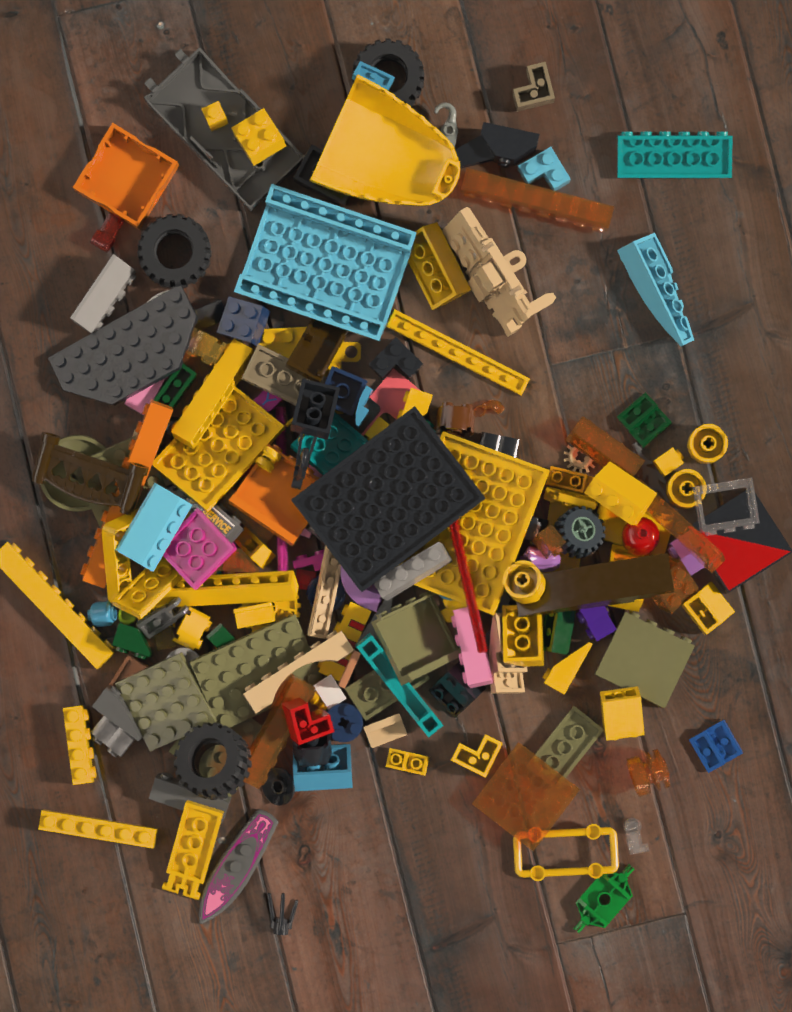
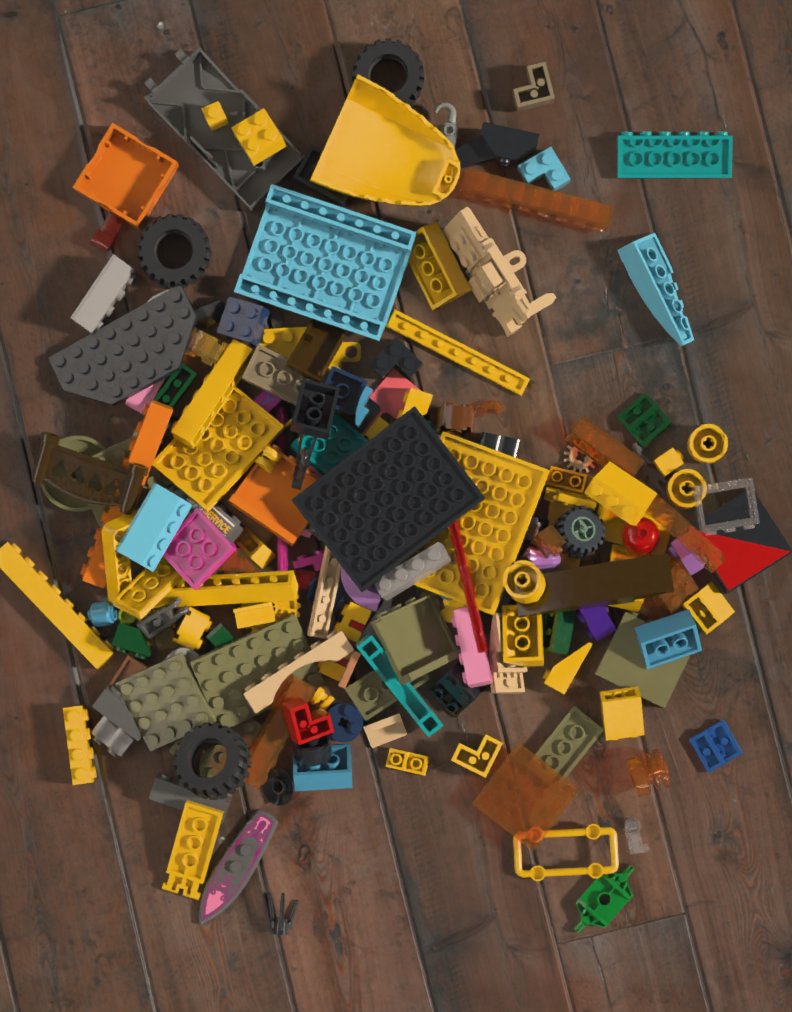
(98, 828): yellow brick -> none
(329, 692): white sticker -> none
(373, 74): dark azure plate -> none
(668, 639): none -> dark azure slope

